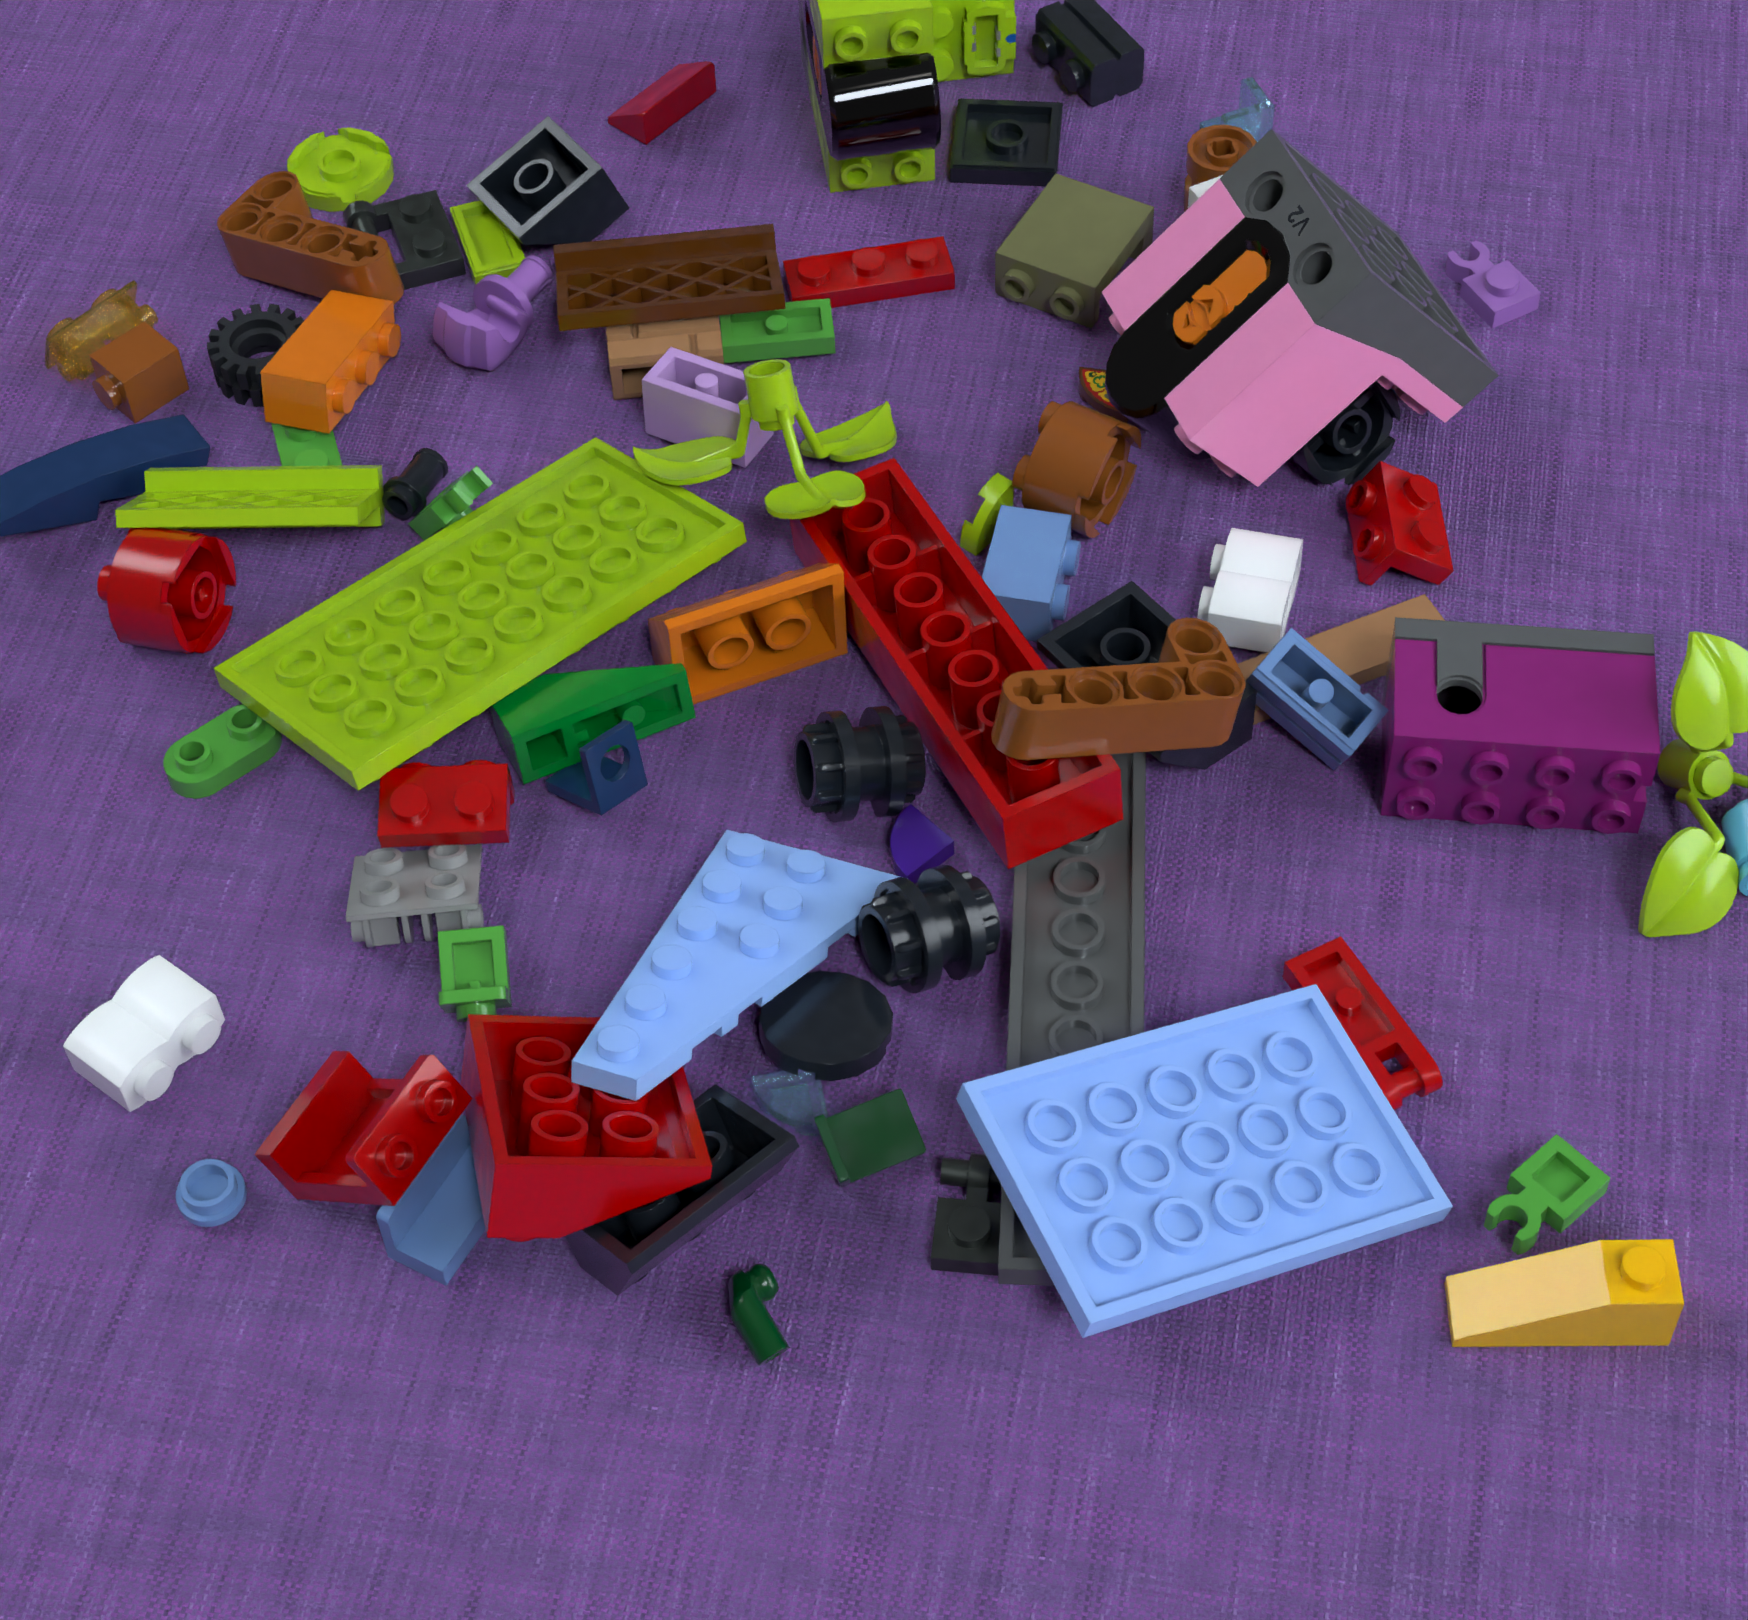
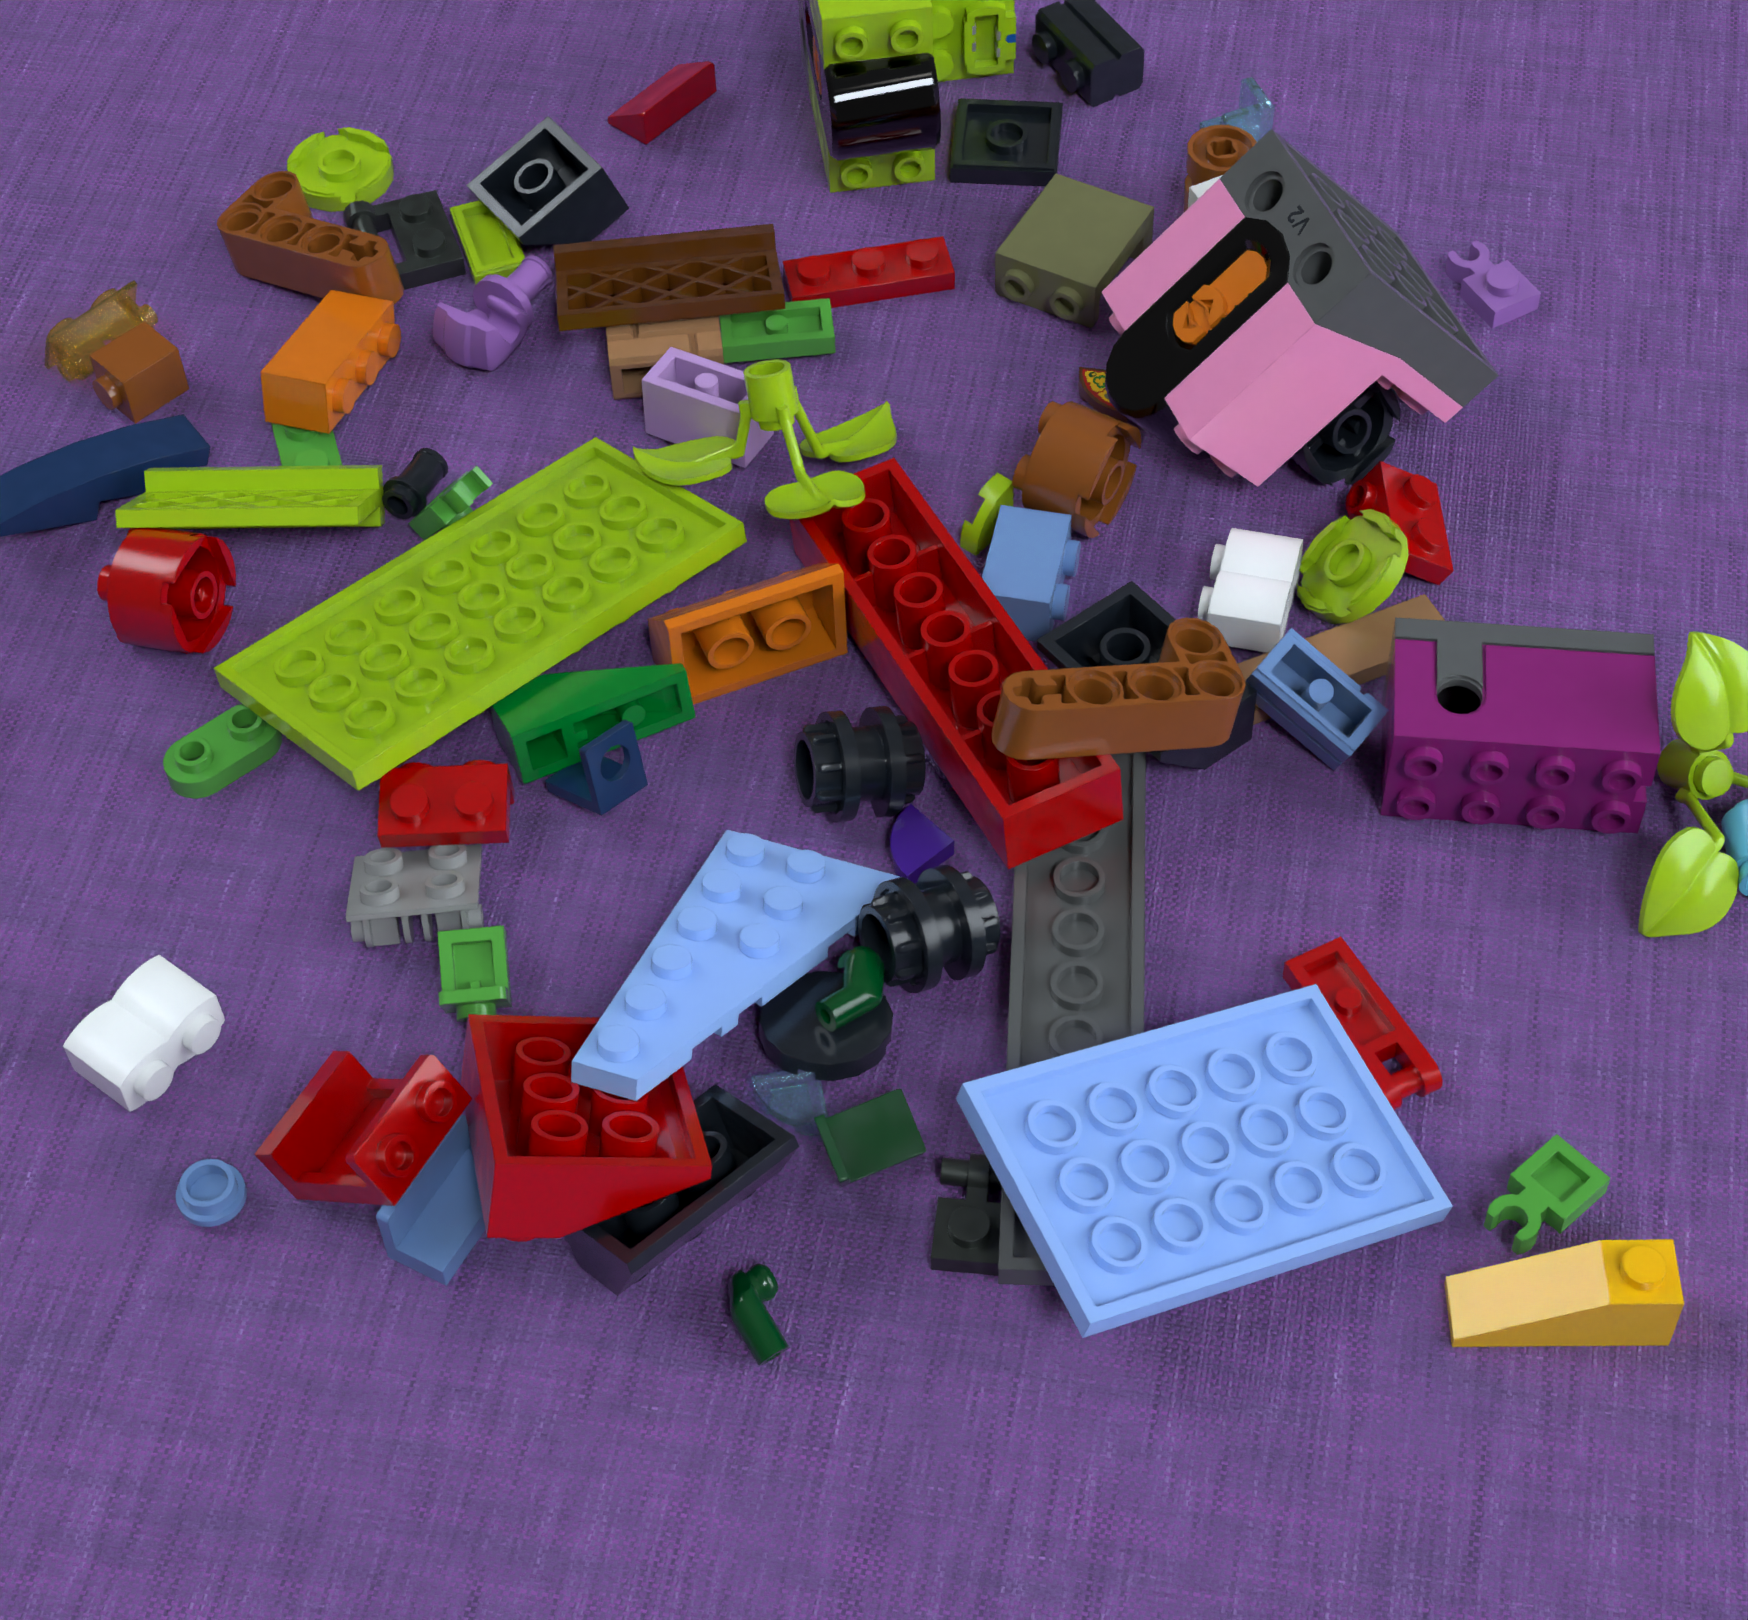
(243, 338): black tyre -> none
(860, 992): none -> dark green arm
(1352, 567): none -> lime tile

